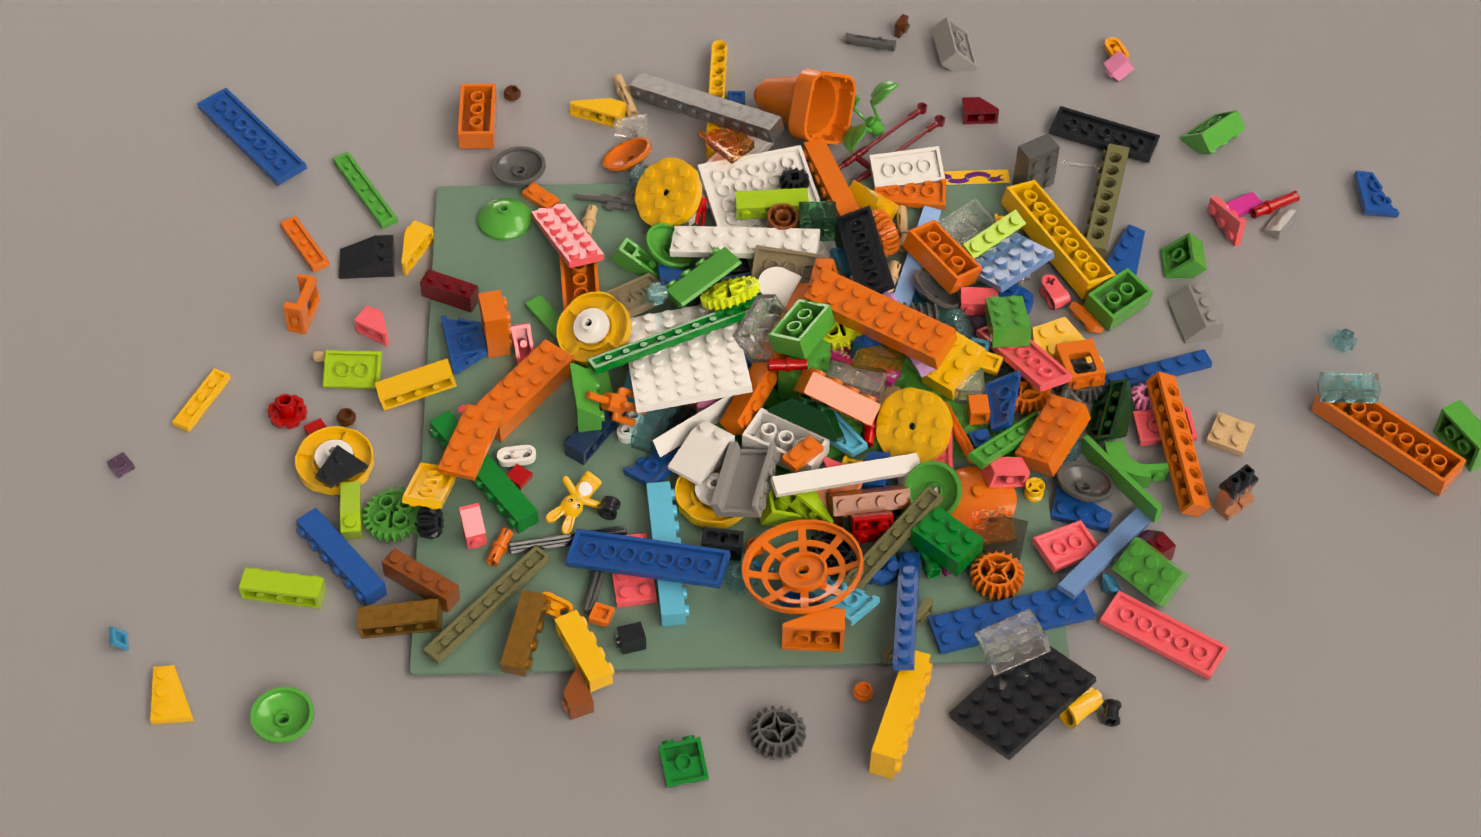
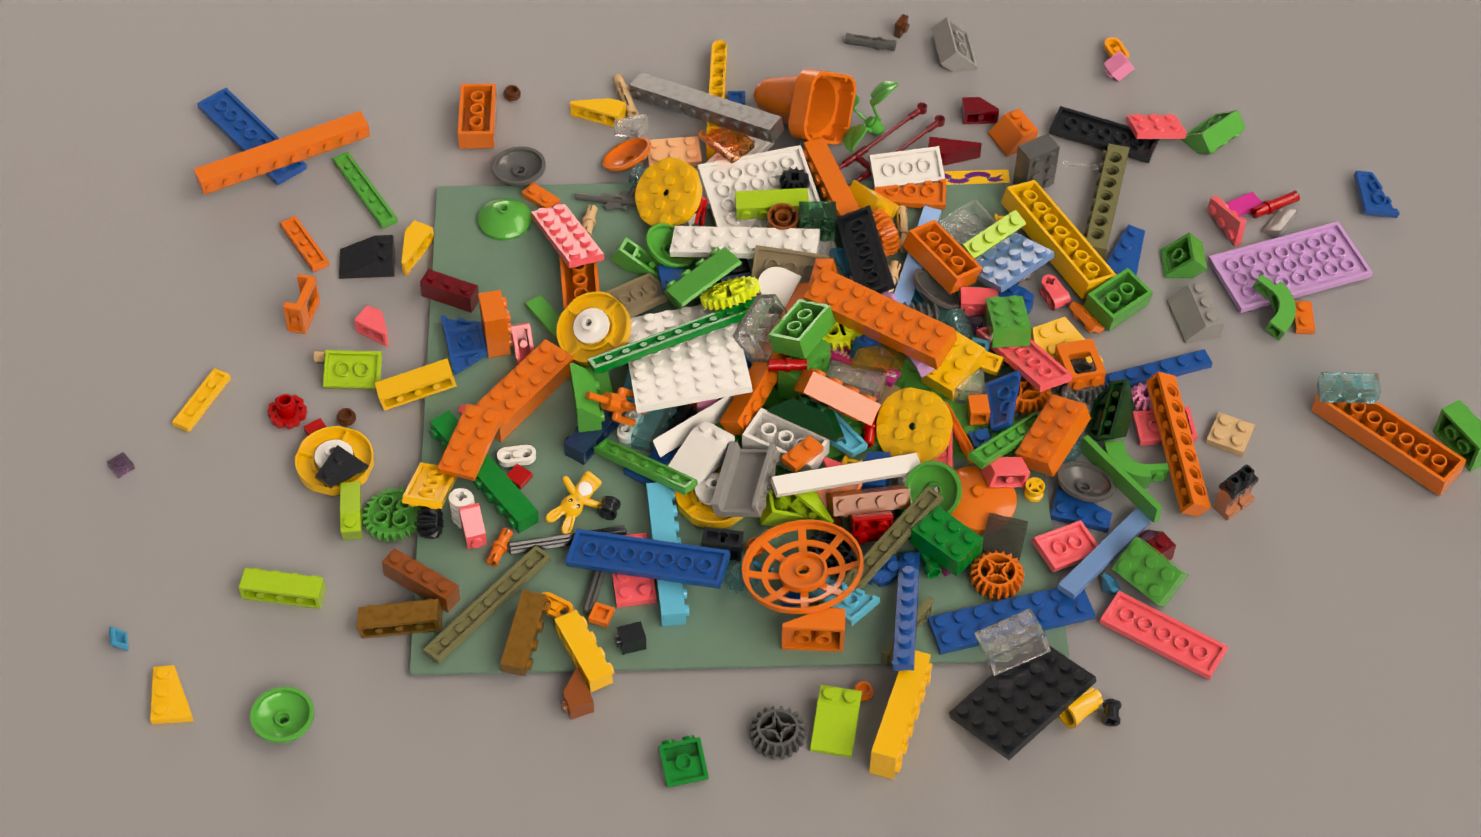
(281, 152): none -> orange brick
(341, 557): blue brick -> none
(459, 498): none -> white piece
(645, 466): none -> bright green tile
(656, 293): clear light blue gear -> none
(682, 148): none -> light nougat plate
(836, 721): none -> lime slope
(955, 151): none -> dark red slope
(995, 531): clear orange plate -> none
(1012, 131): none -> orange slope
(1156, 126): none -> coral plate
(1282, 303): none -> bright green arch
(1302, 261): none -> lavender plate
(1304, 318): none -> orange plate
(1344, 340): clear light blue gear -> none

